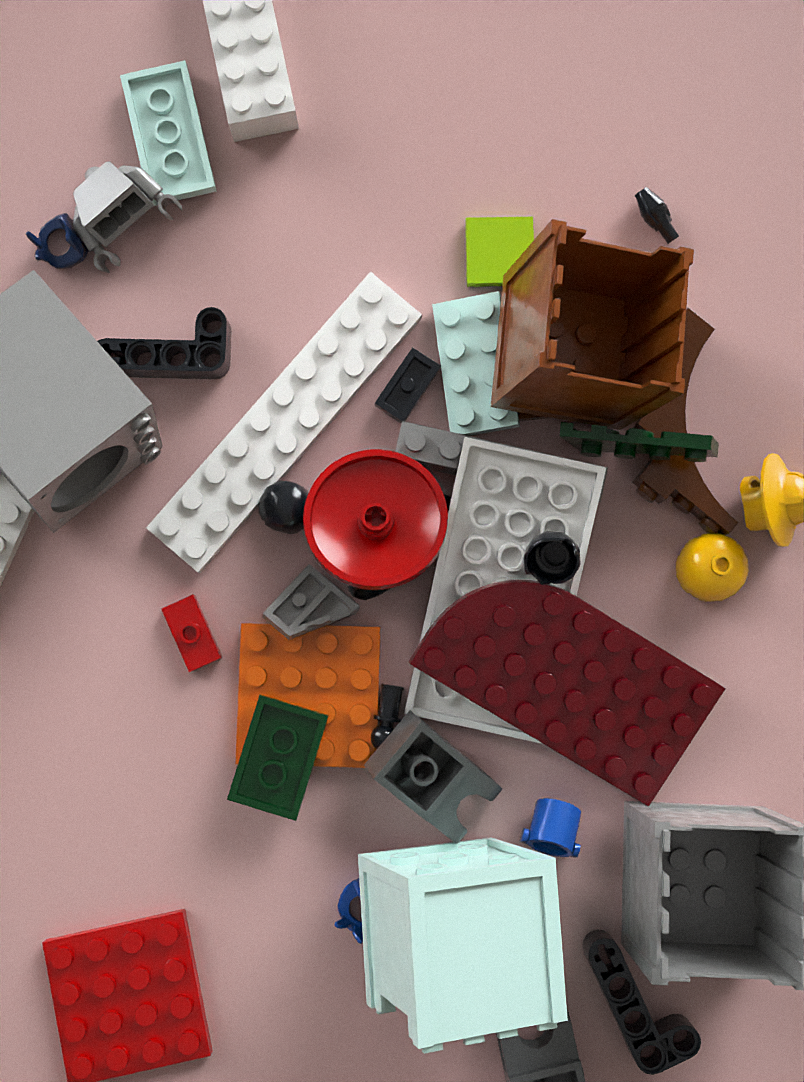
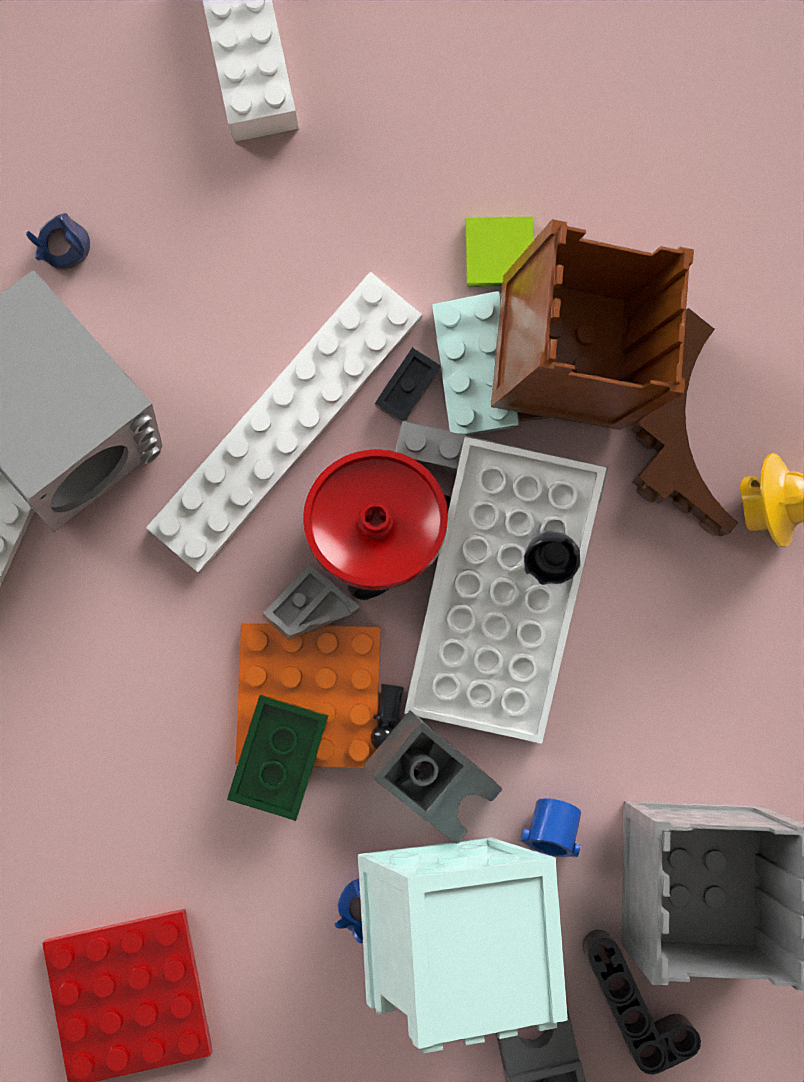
(111, 203): light grey torso -> none
(164, 350): black beam -> none
(169, 130): light aqua plate -> none
(191, 633): red plate -> none
(283, 506): black hair -> none
(571, 680): dark red plate -> none
(639, 441): dark green wing -> none
(656, 213): black piece -> none
(712, 567): yellow cylinder -> none

